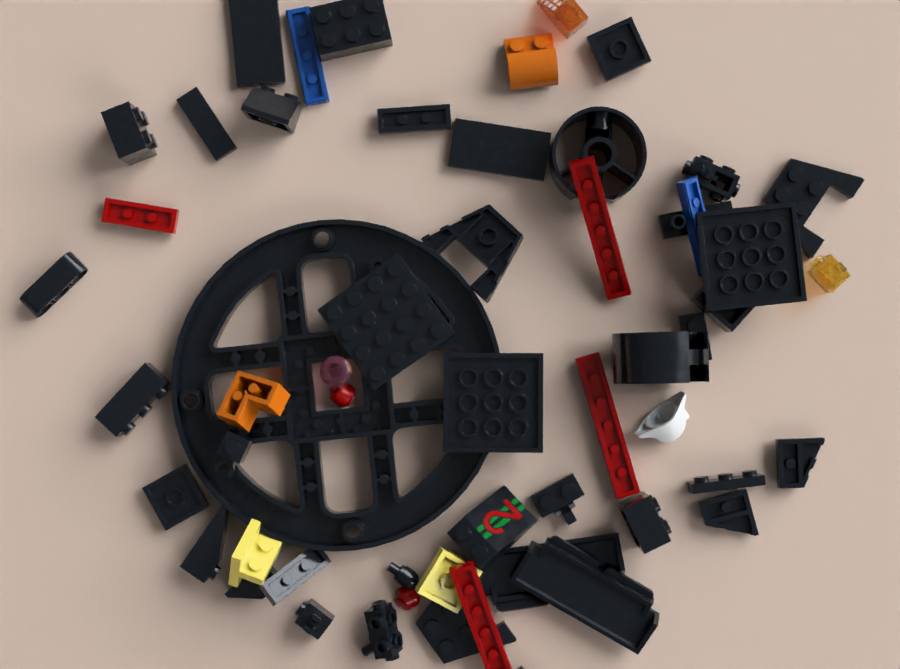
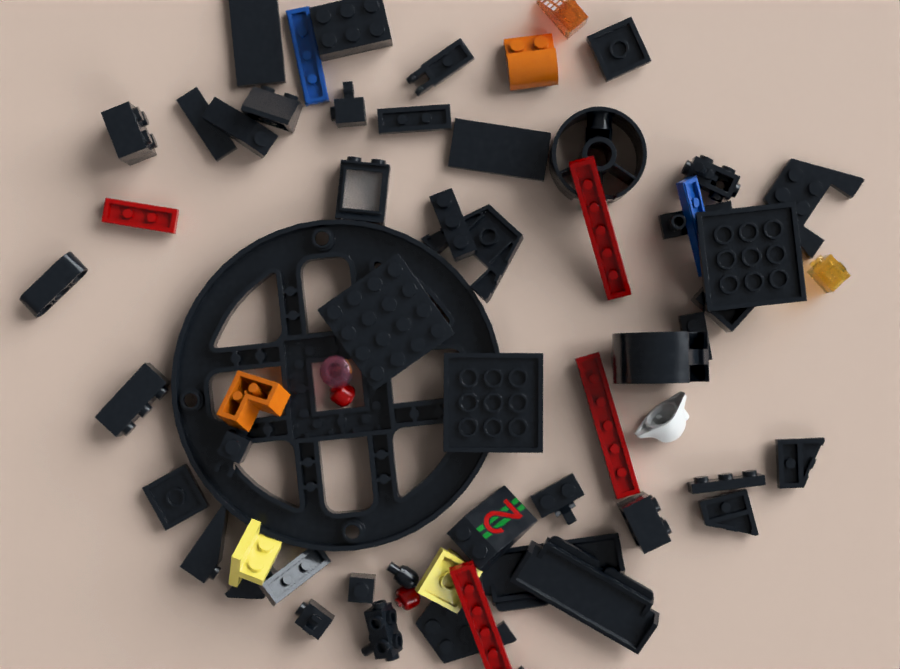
(240, 127): none -> black slope
(349, 110): none -> black brick
(361, 588): none -> black brick
(363, 190): none -> window
(442, 66): none -> black hinge
(453, 224): none -> black plate

